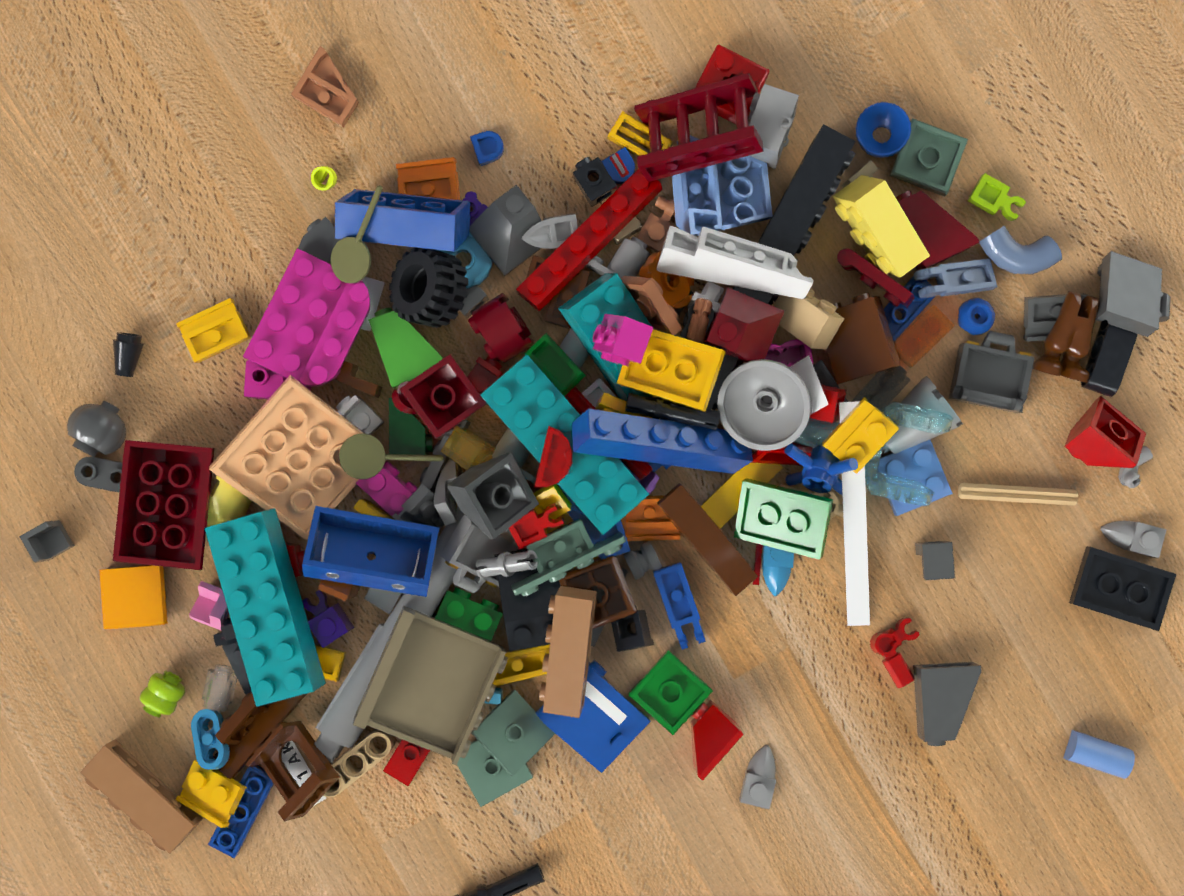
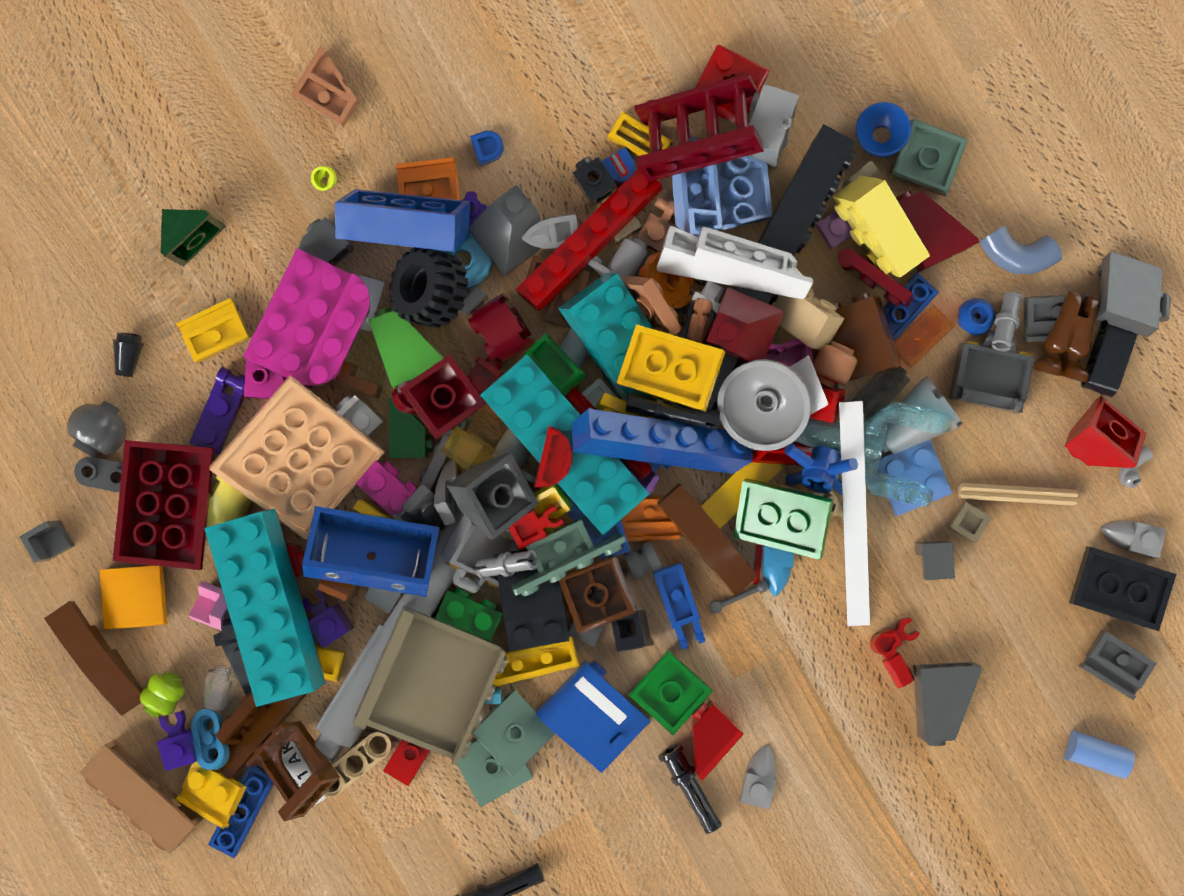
(95, 658): none -> reddish brown slope
(177, 747): none -> dark purple brick
(187, 233): none -> dark green slope
(219, 411): none -> dark purple plate
(351, 255): olive piece -> none
(364, 456): olive piece -> none
(569, 651): medium nougat brick -> none
(621, 339): dark pink brick -> none
(682, 774): none -> black pin
(716, 606): none -> dark grey hinge
(834, 230): none -> medium lavender plate
(834, 364): none -> nougat head
(861, 434): yellow plate -> none
(958, 278): sand blue hinge -> none
(969, 522): none -> dark tan plate
(992, 195): lime plate -> none
(1007, 321): none -> light grey pin
(1117, 664): none -> dark grey plate

